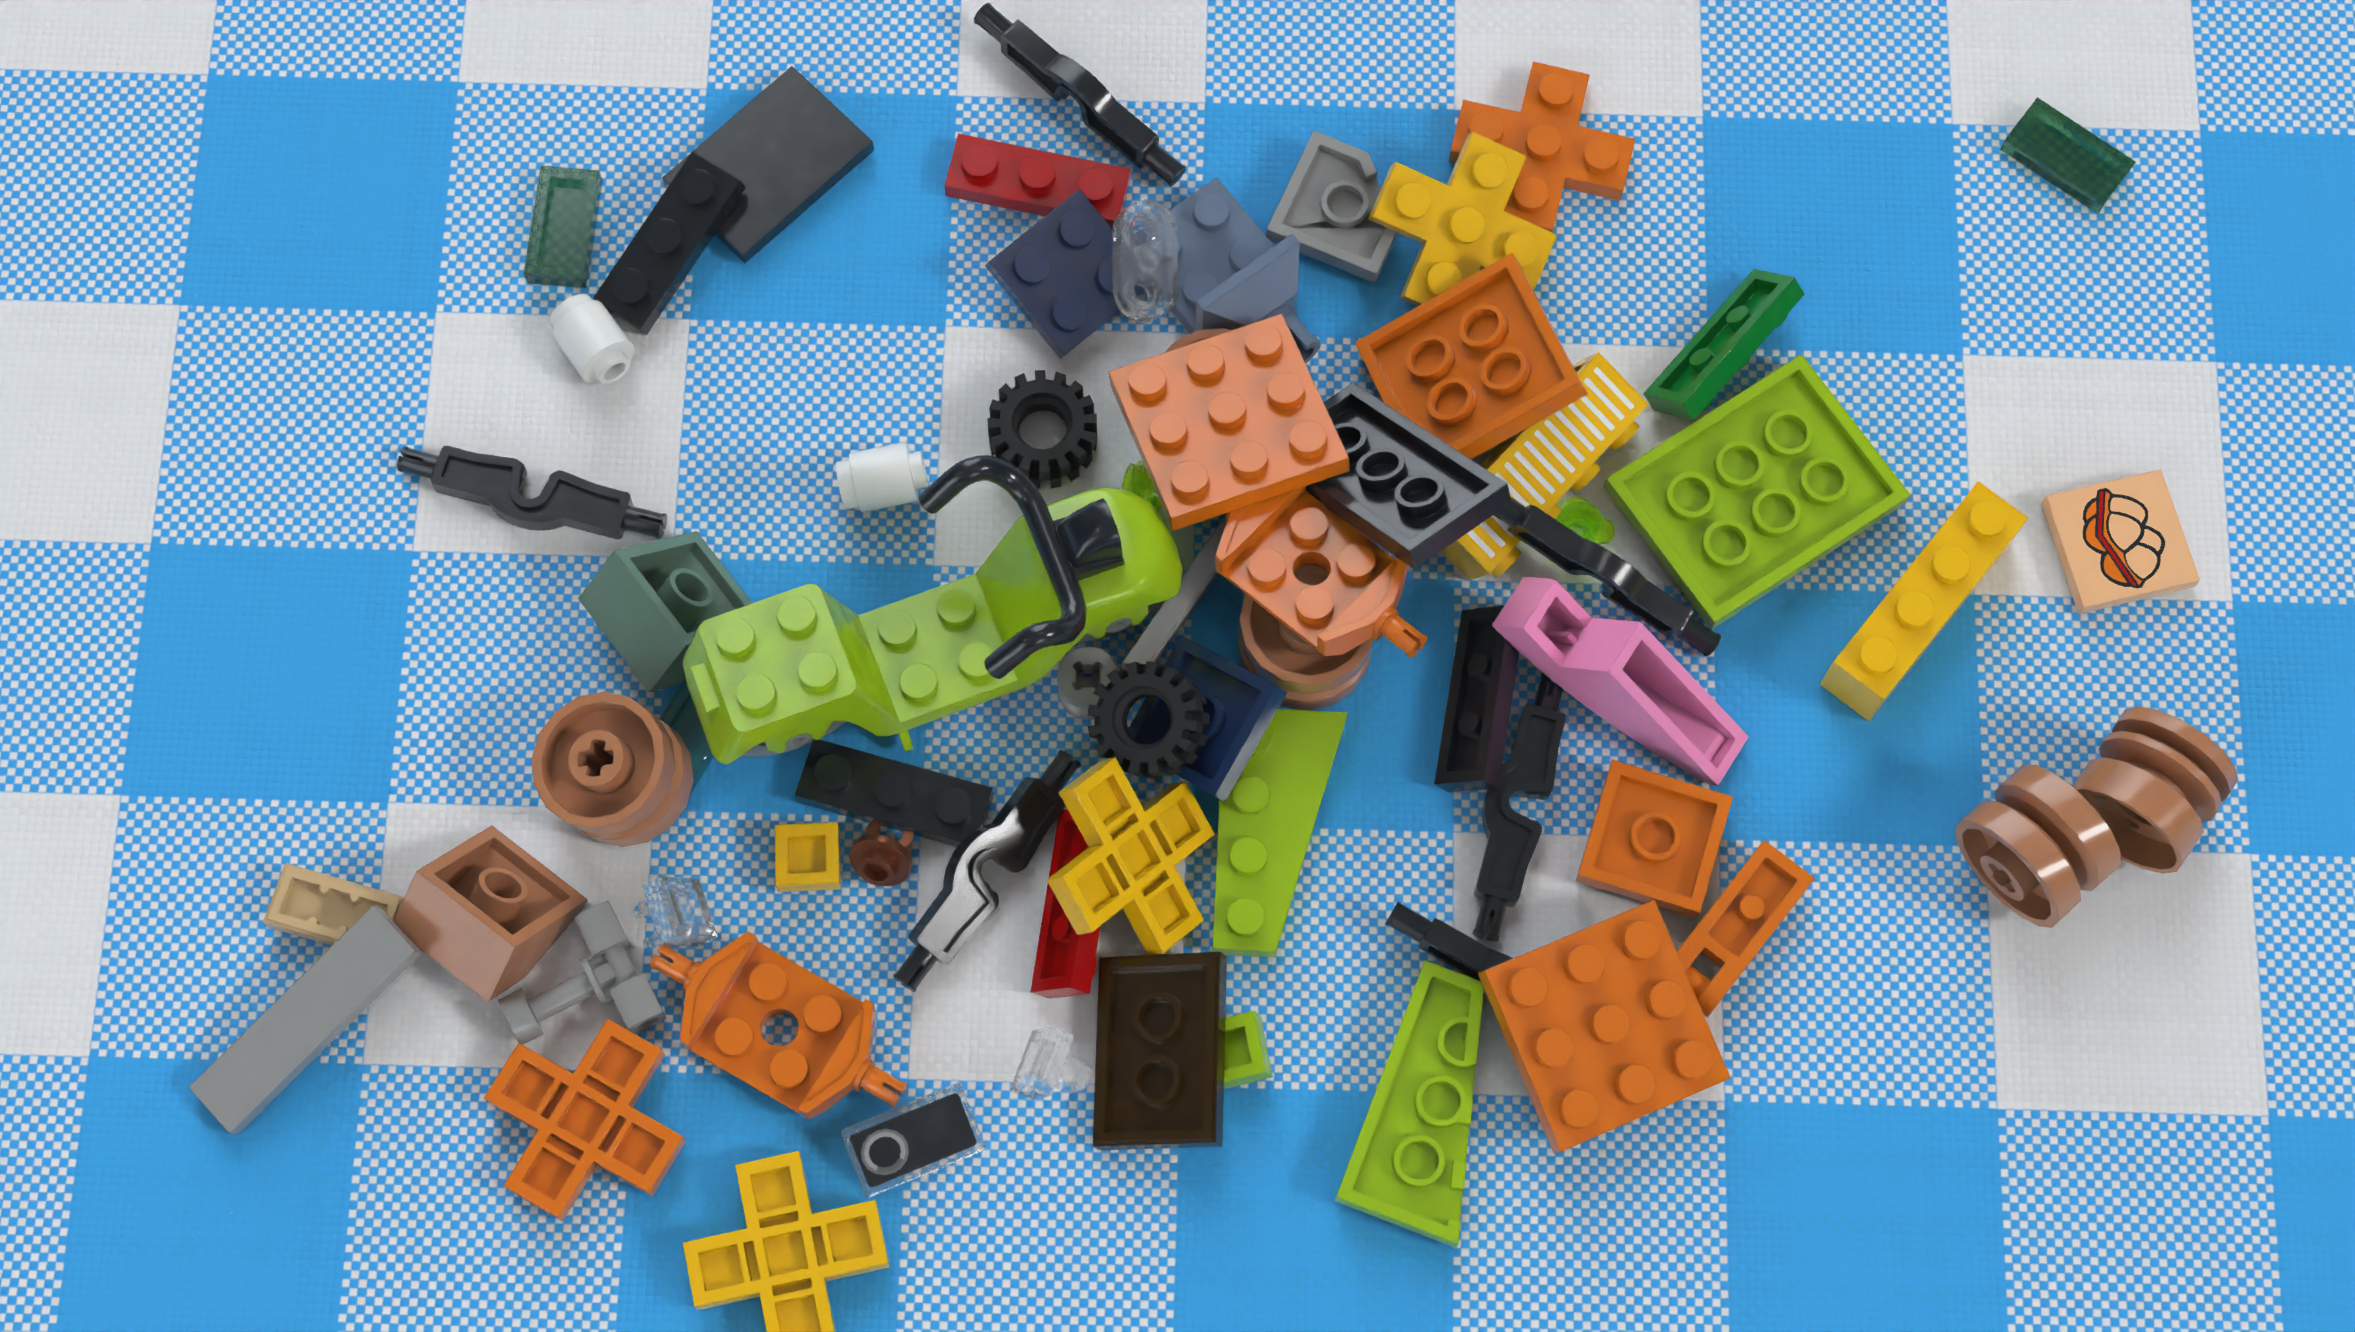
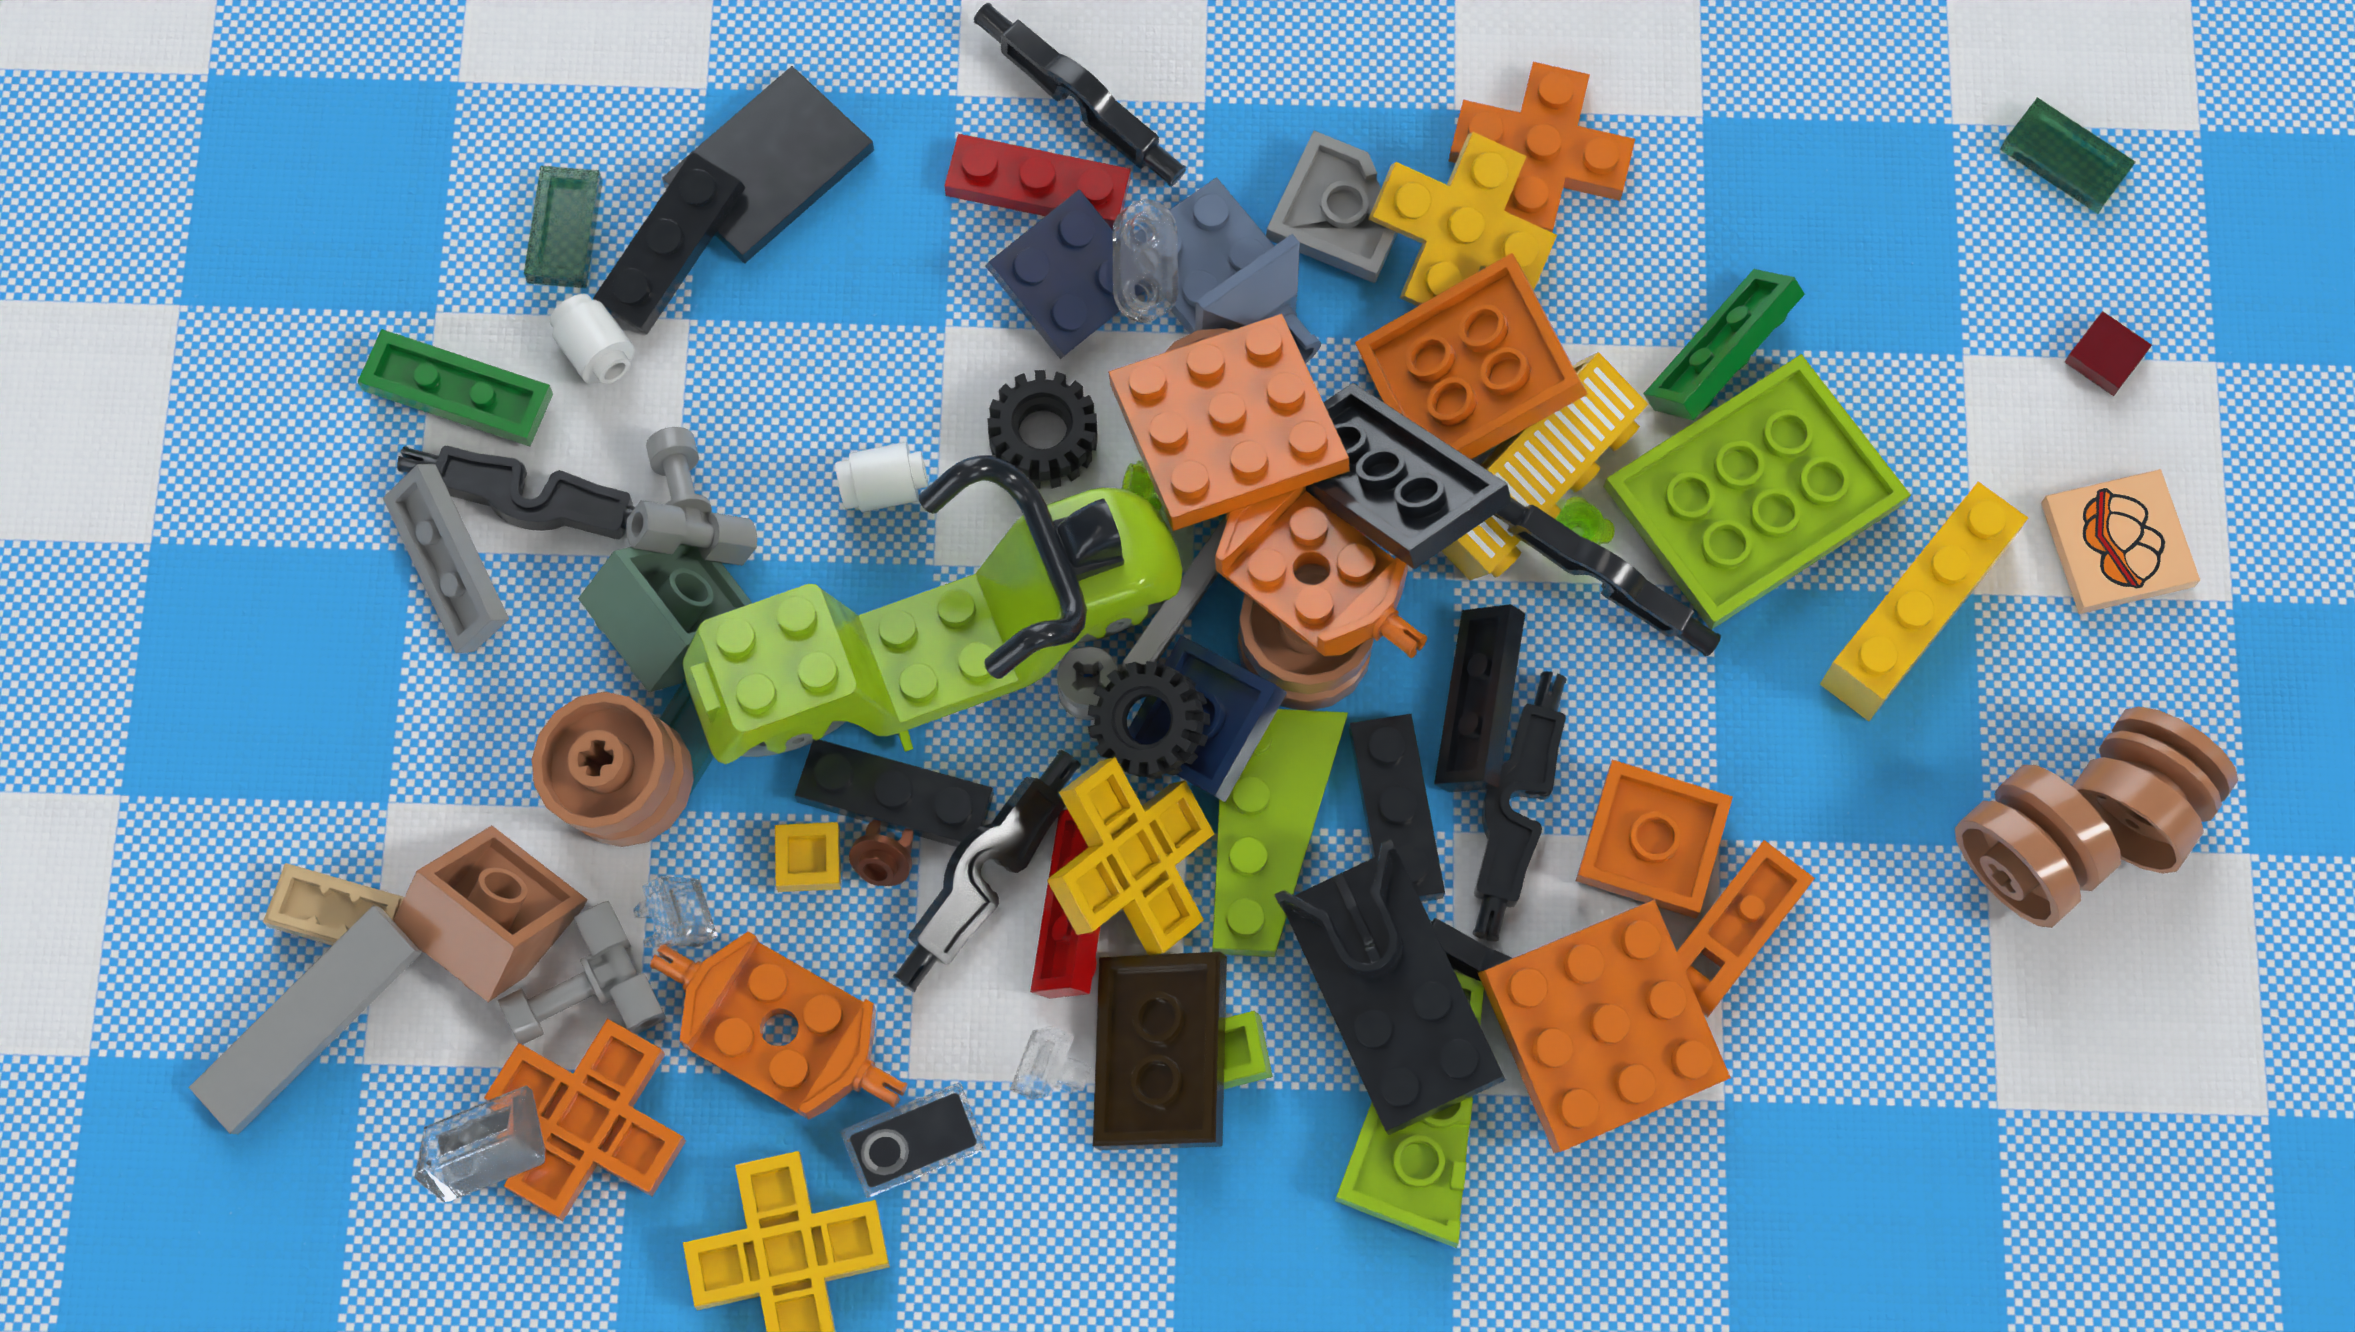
(445, 558): none -> light grey plate
(455, 387): none -> green plate
(481, 1146): none -> clear slope
(688, 515): none -> light grey bar
(1392, 990): none -> black plate
(1397, 798): none -> black plate
(1622, 678): bright pink slope -> none
(2108, 353): none -> dark red tile

